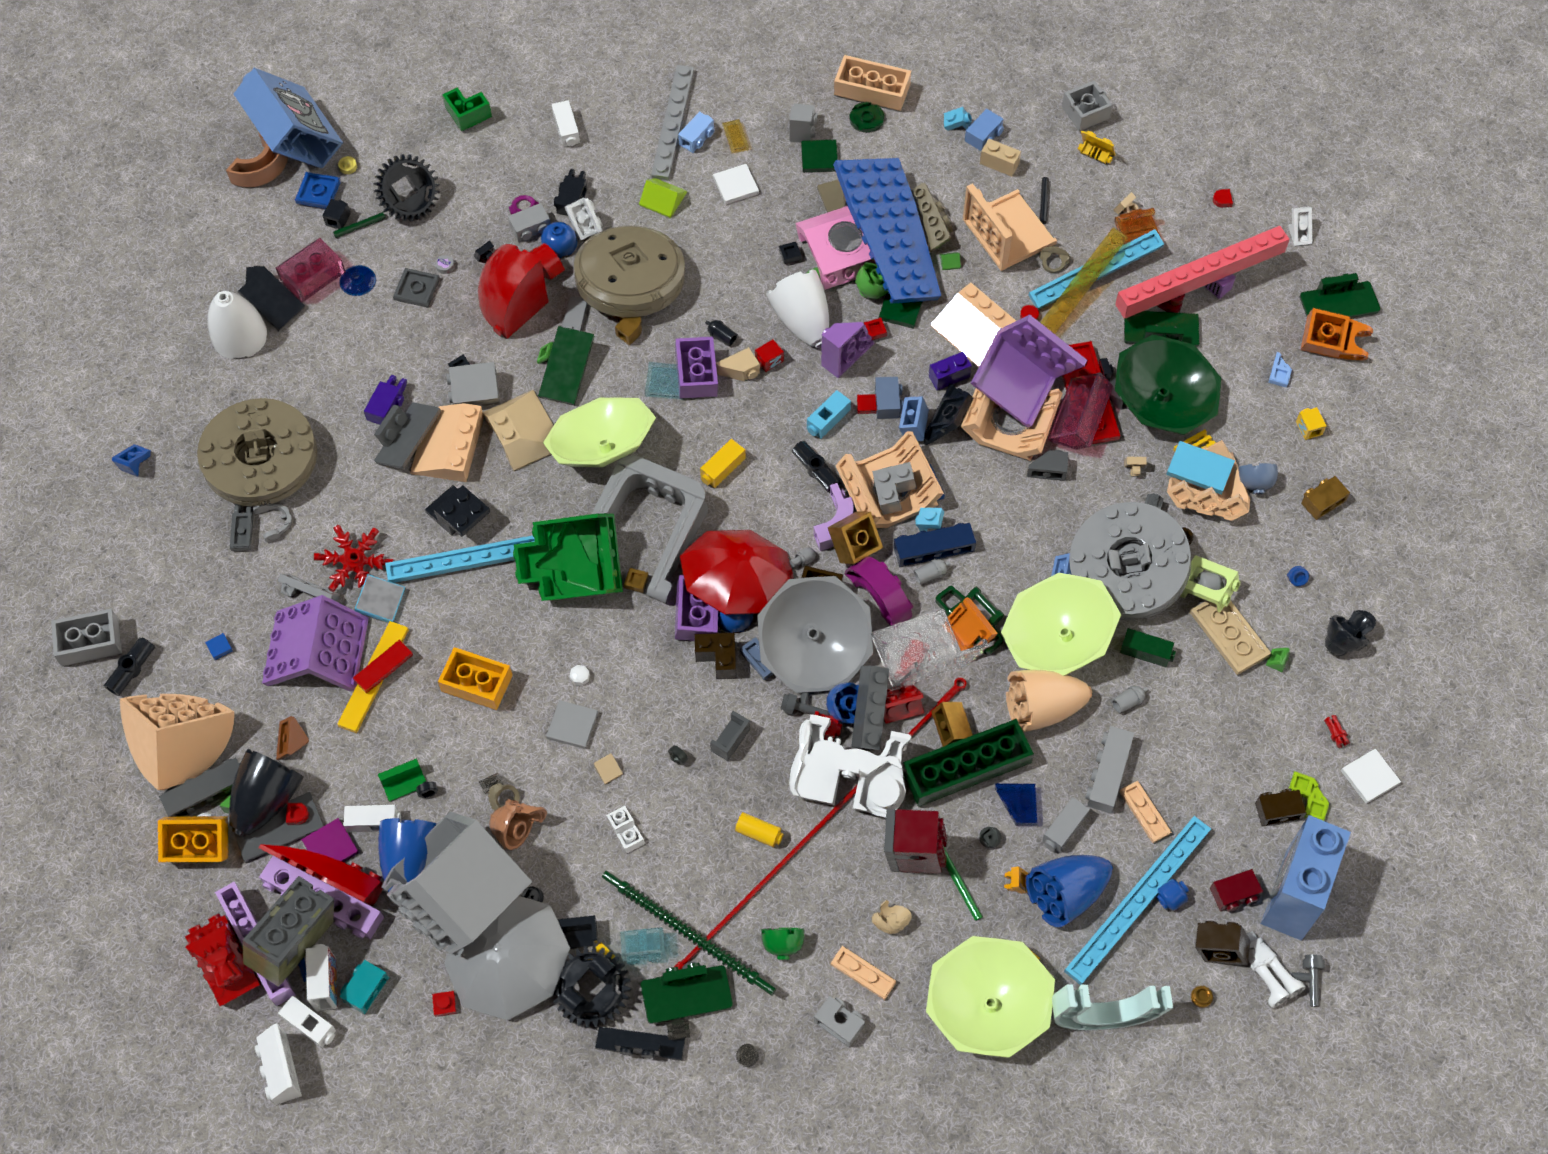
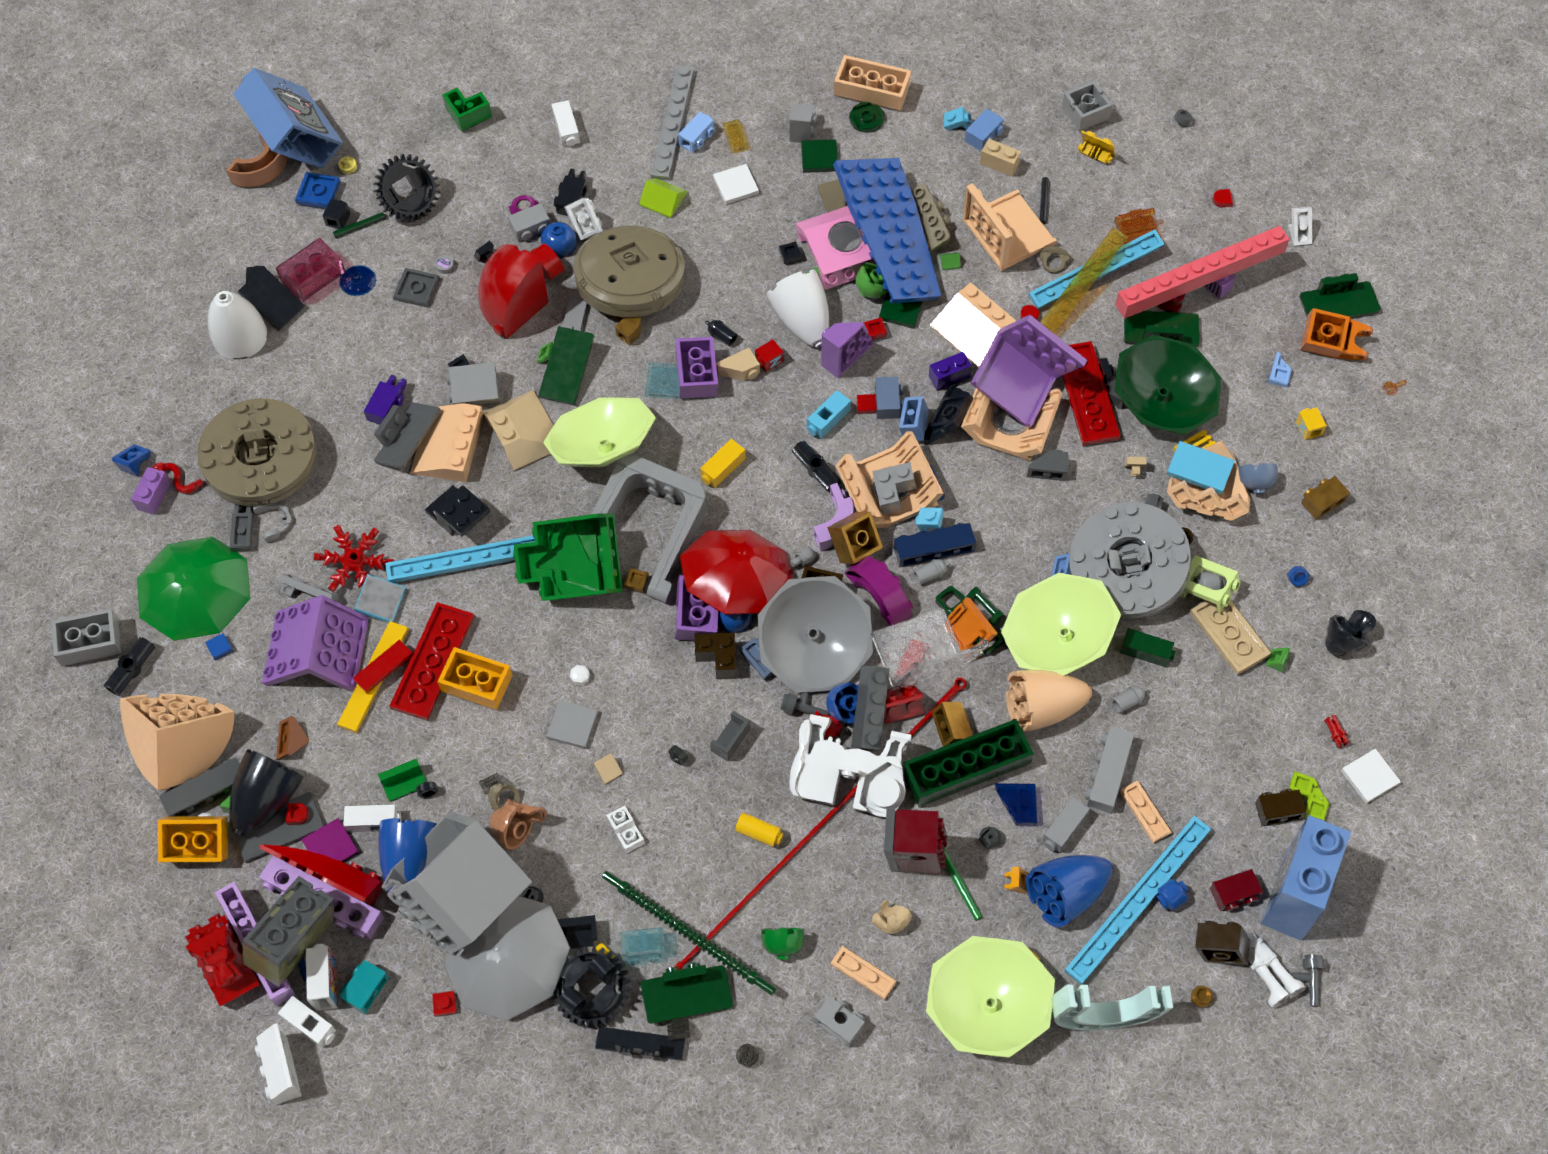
(151, 490): none -> medium lavender brick
(187, 489): none -> red animal
(193, 588): none -> green piece
(419, 685): none -> red plate
(1081, 411): clear pink slope -> none
(1126, 204): tan tile -> none
(1183, 117): none -> dark grey tile
(1392, 386): none -> clear orange hand

